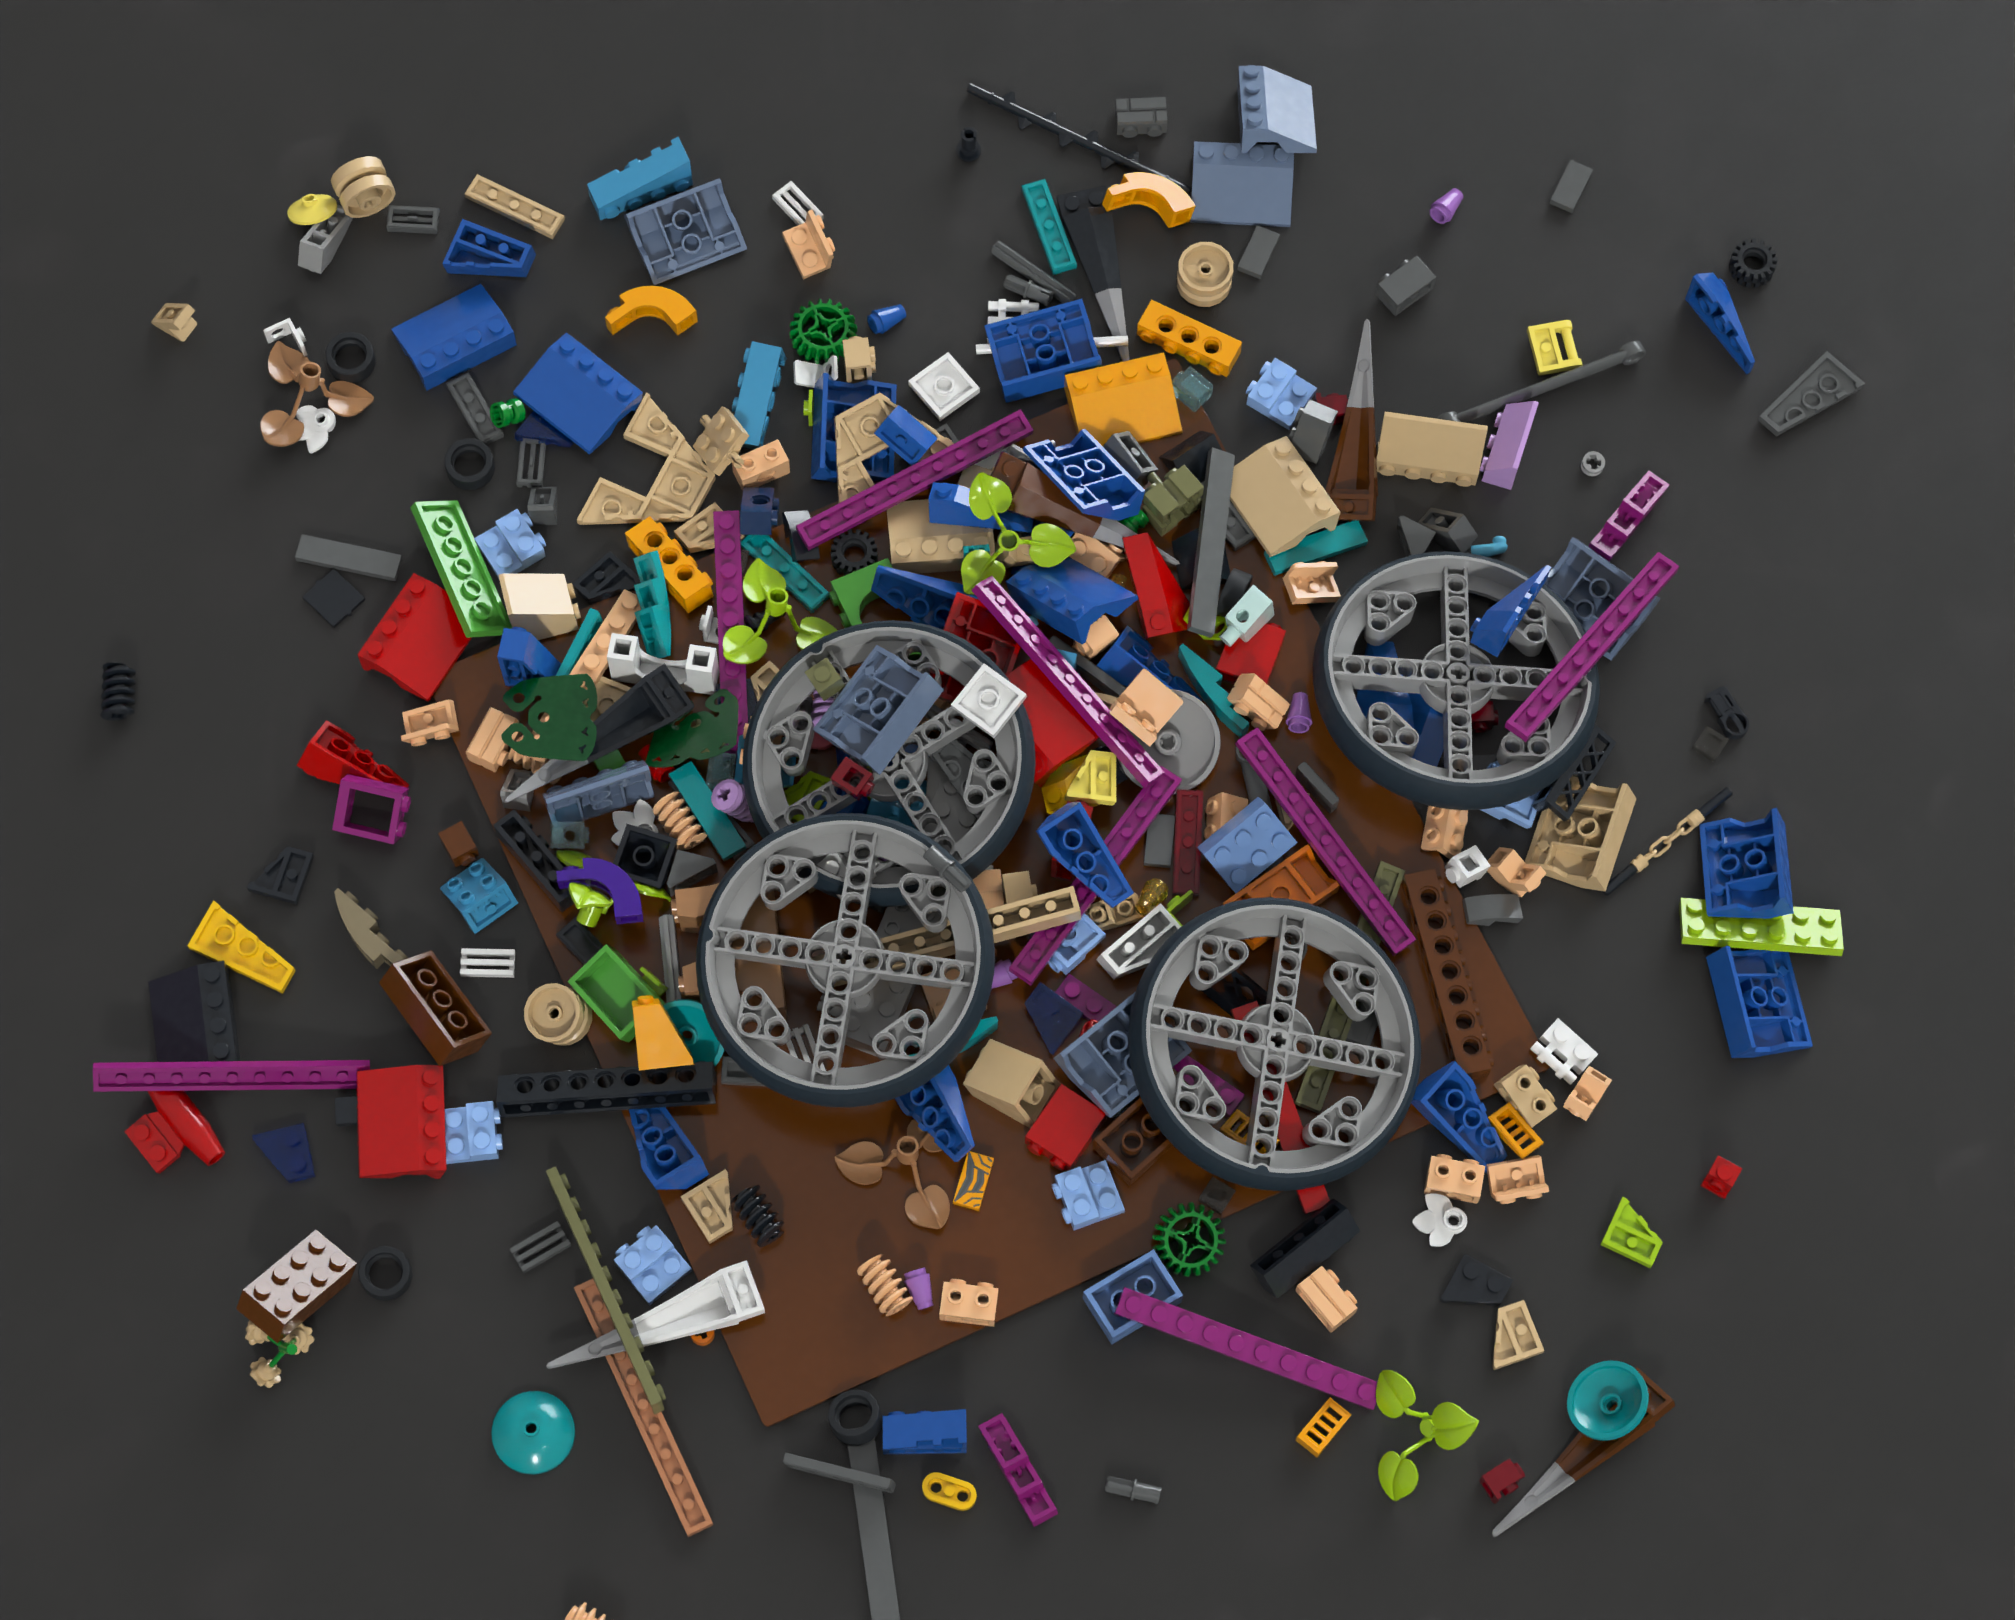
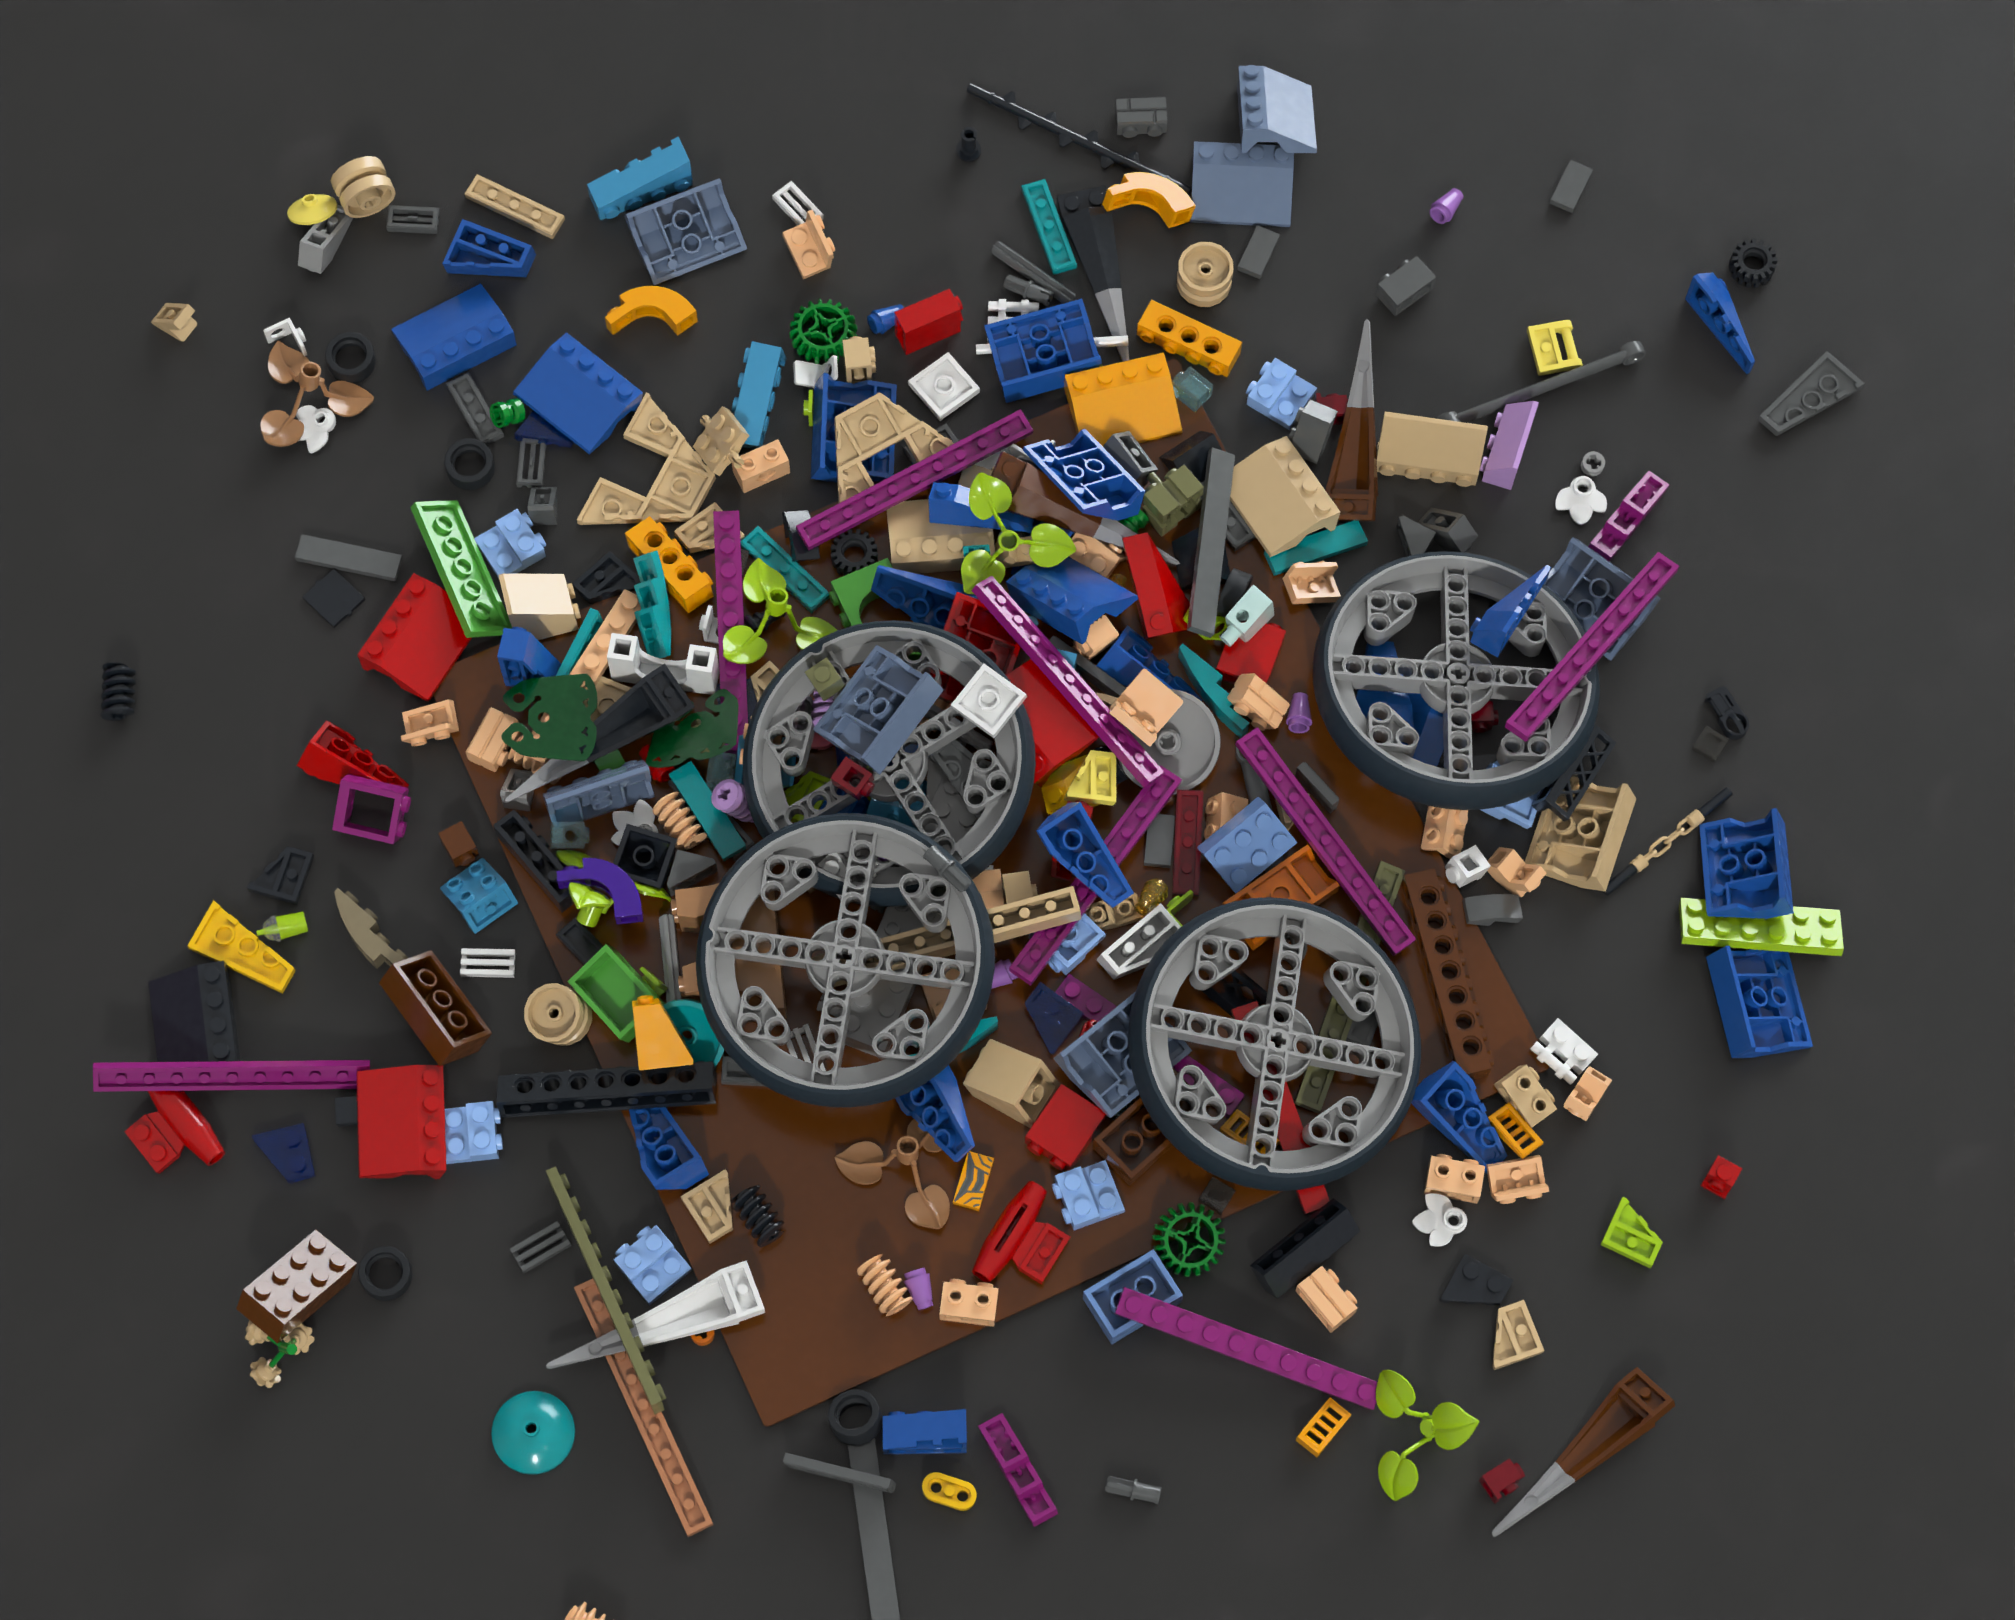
(283, 926): none -> lime piece
(758, 511): dark blue brick -> none
(905, 435): blue panel -> none
(928, 321): none -> red brick
(1018, 1237): none -> red plate
(1497, 547): medium azure arm -> none
(1581, 503): none -> white plate
(1601, 1388): teal dish -> none

